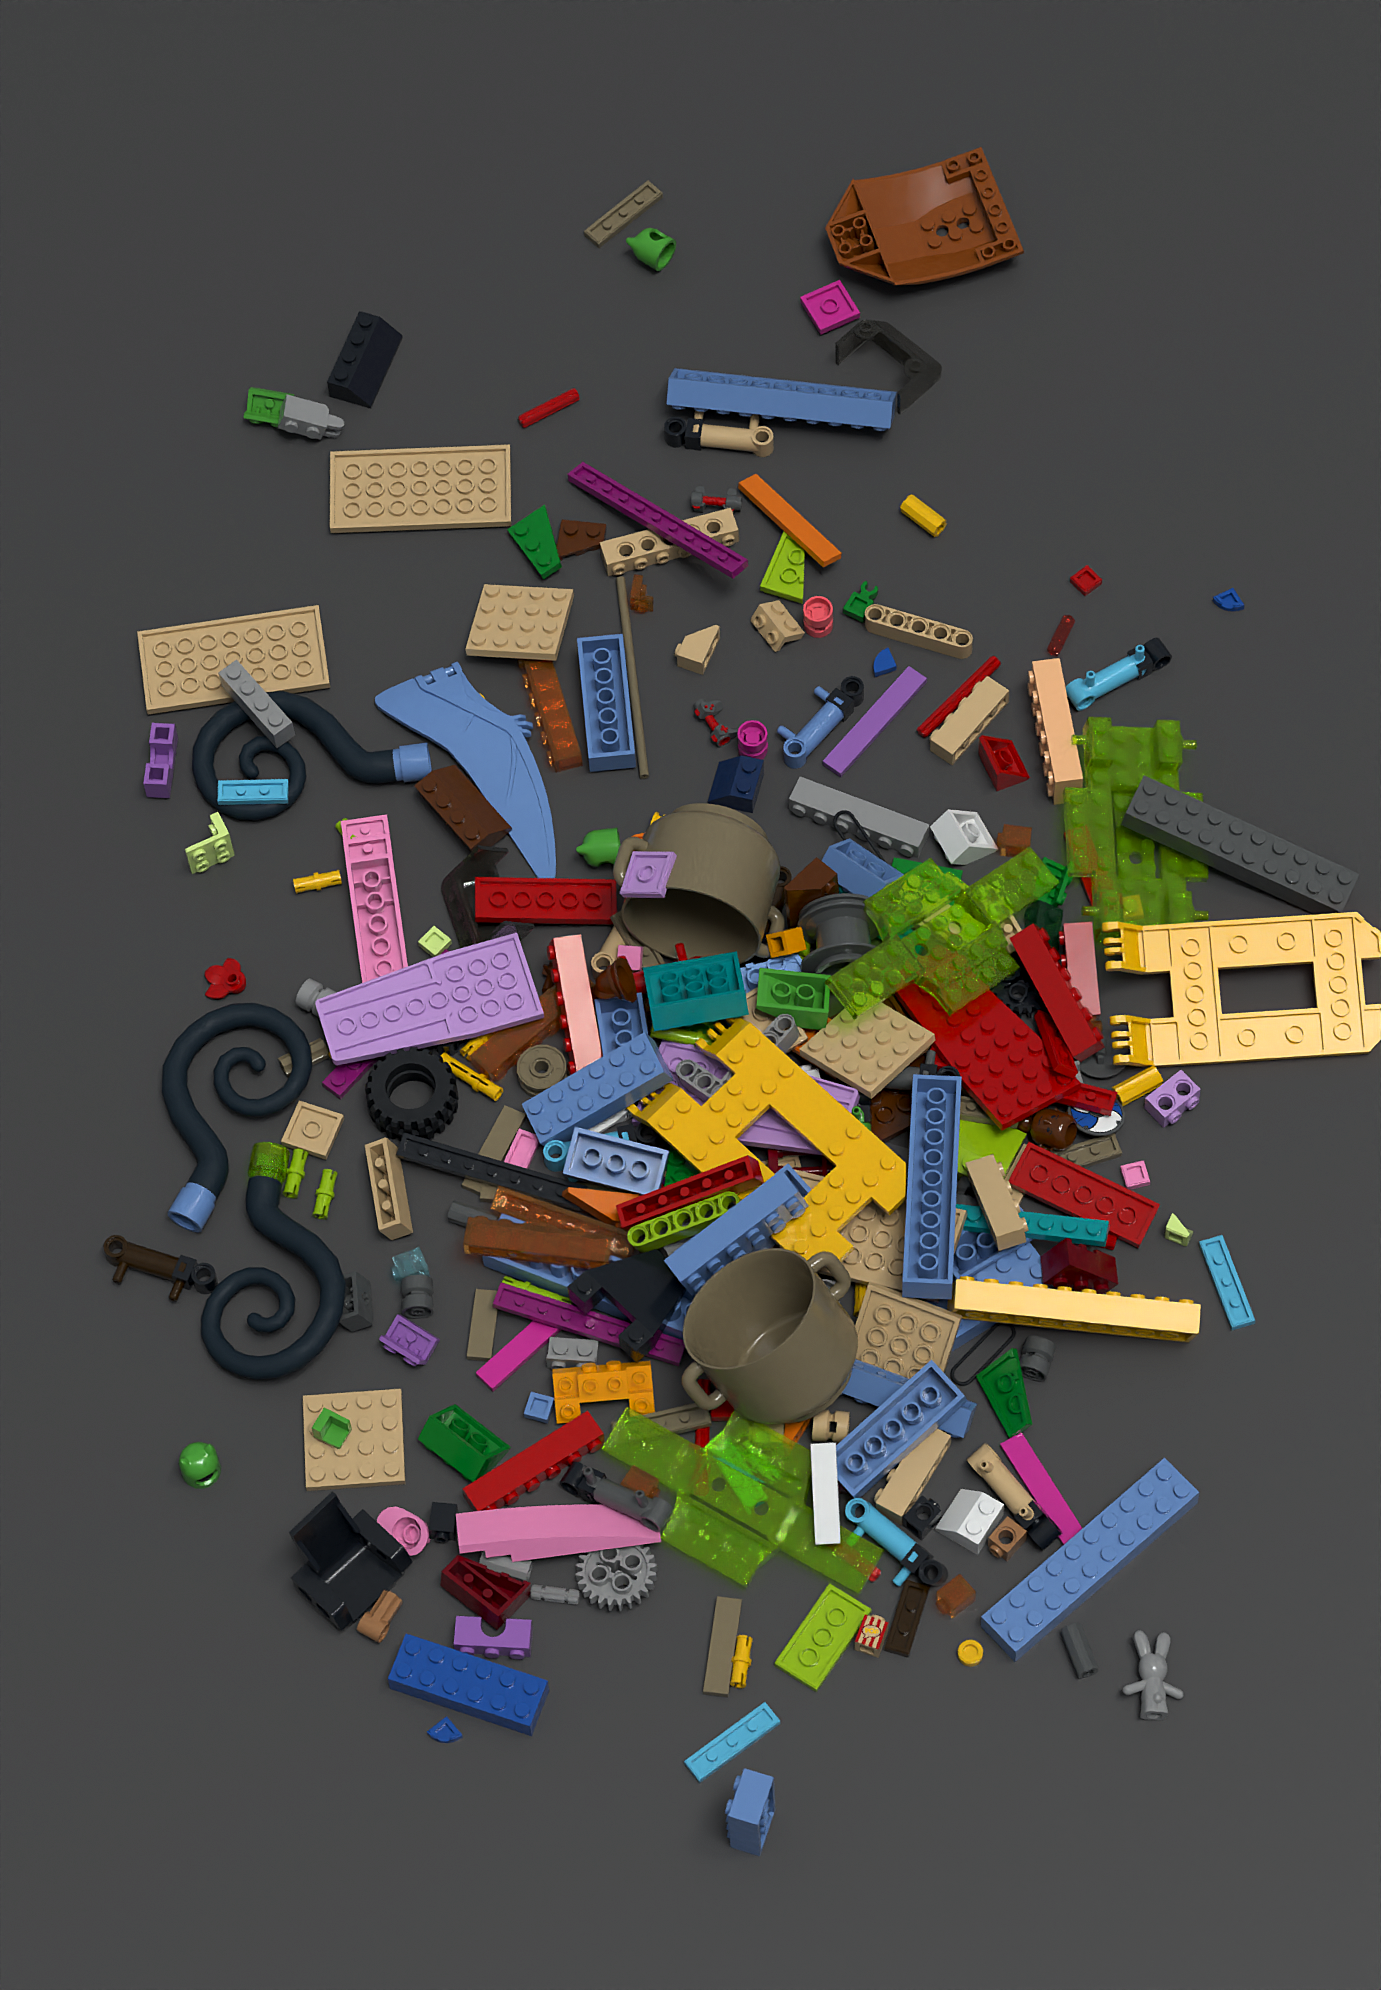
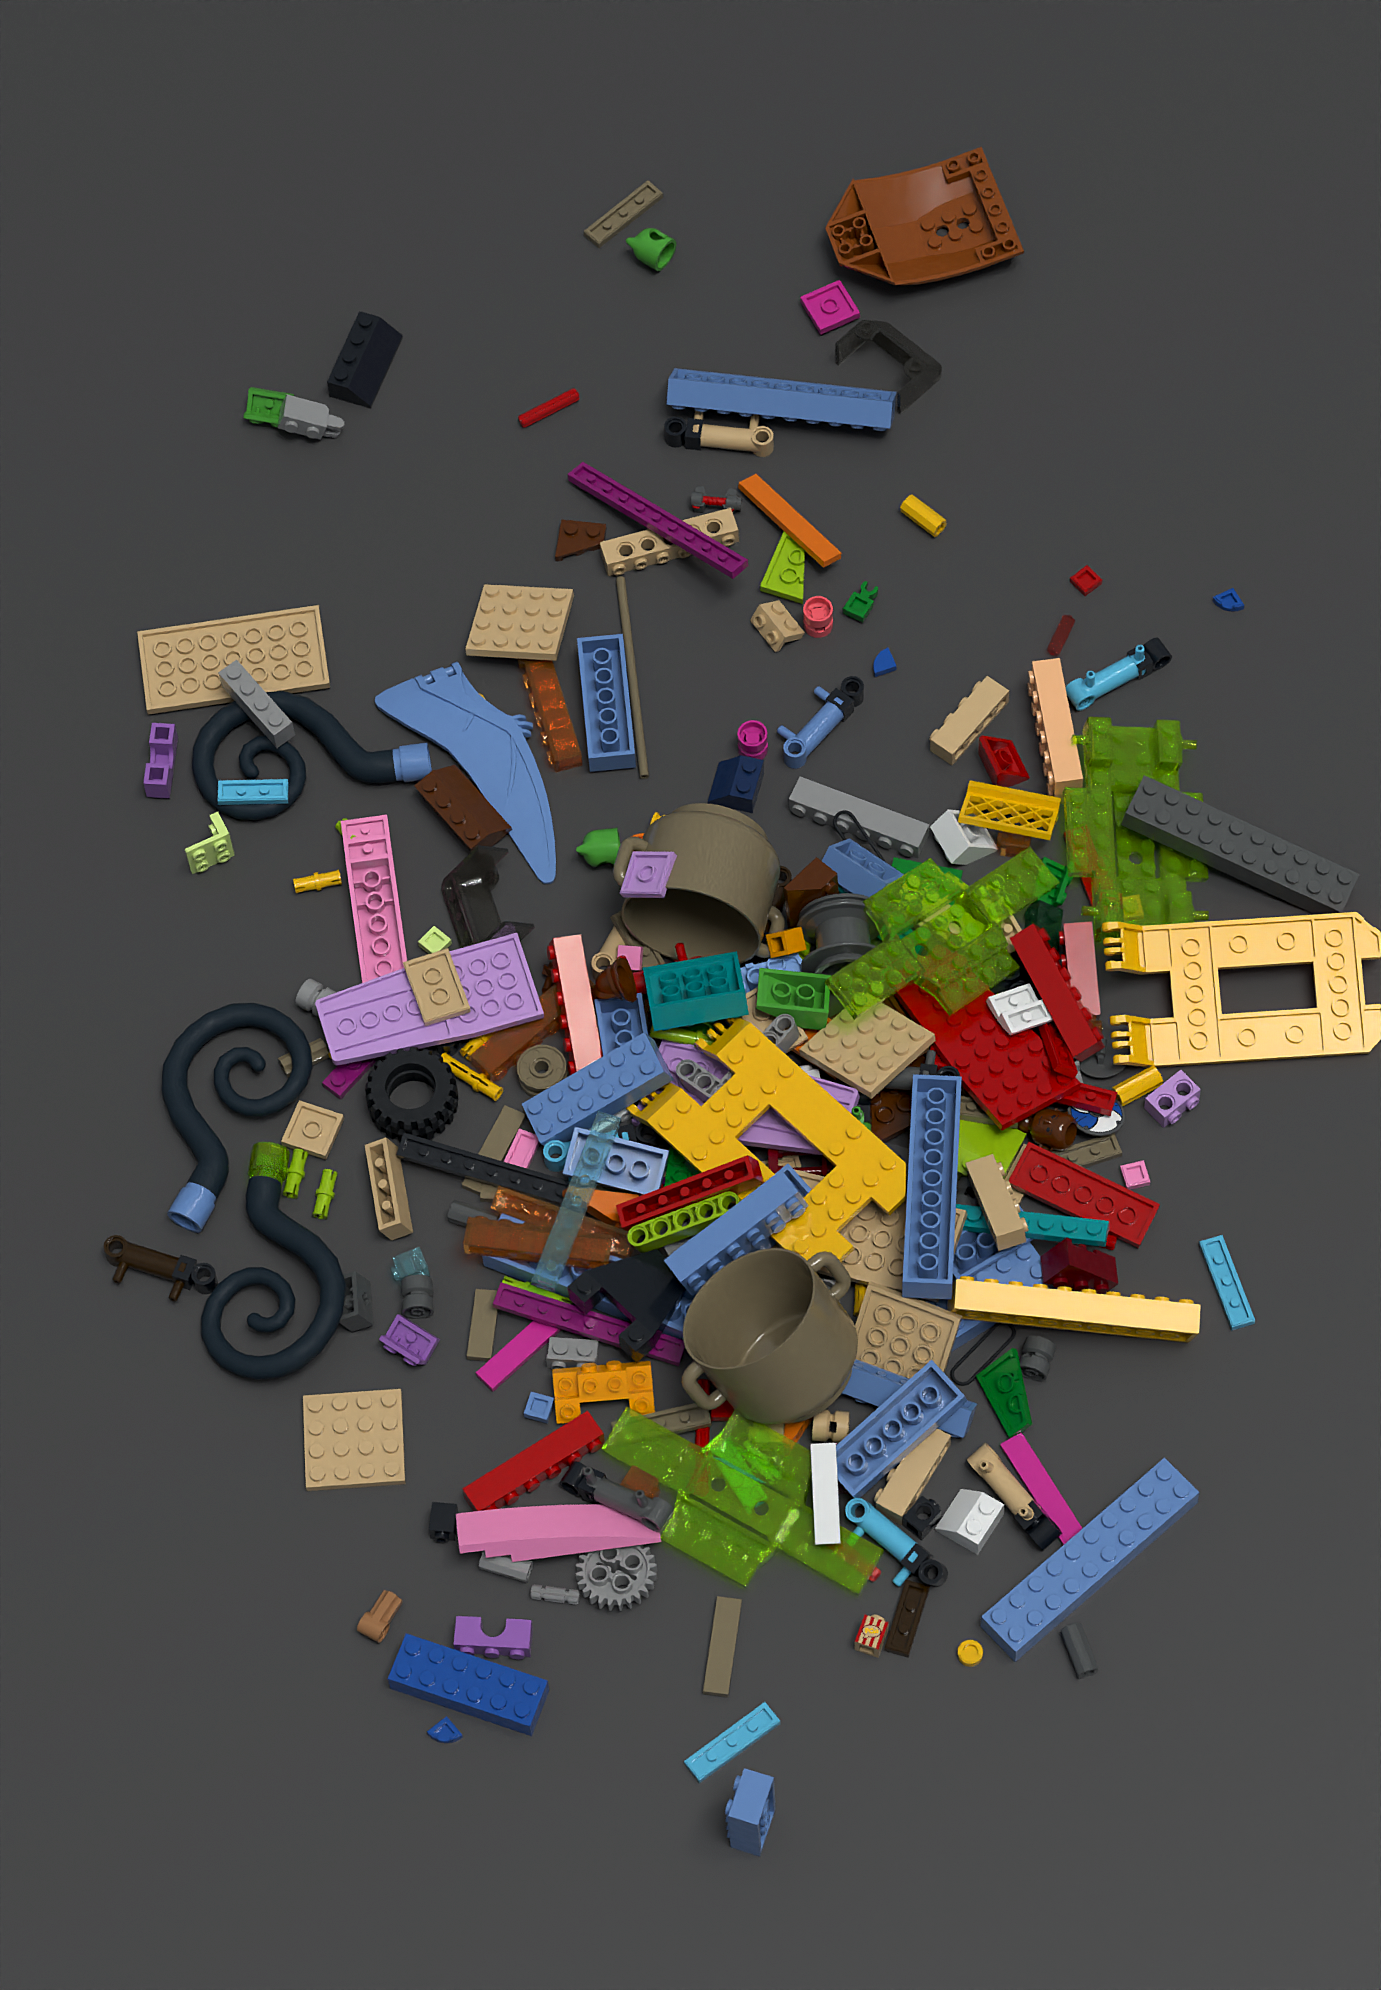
(197, 1462): bright green piece -> none
(222, 979): red plate -> none
(331, 1428): bright green panel -> none
(345, 1561): black piece -> none
(405, 1528): bright pink piece -> none
(420, 488): tan plate -> none
(436, 987): none -> tan tile
(463, 1442): green slope -> none
(484, 1591): dark red wedge -> none
(537, 542): green wing -> none
(545, 900): red plate -> none
(576, 1201): none -> clear light blue tile
(638, 597): clear orange bracket -> none
(697, 649): tan slope -> none
(706, 710): dark grey piece -> none
(741, 1661): yellow pin -> none
(822, 1637): lime tile -> none
(874, 721): medium lavender tile -> none
(910, 623): tan beam -> none
(953, 701): red axle -> none
(955, 1596): clear orange brick -> none
(1004, 801): none -> yellow fence
(1009, 1529): medium nougat brick -> none
(1019, 1009): none -> white slope
(1152, 1671): light grey animal -> none
(1177, 1232): yellowish green slope -> none

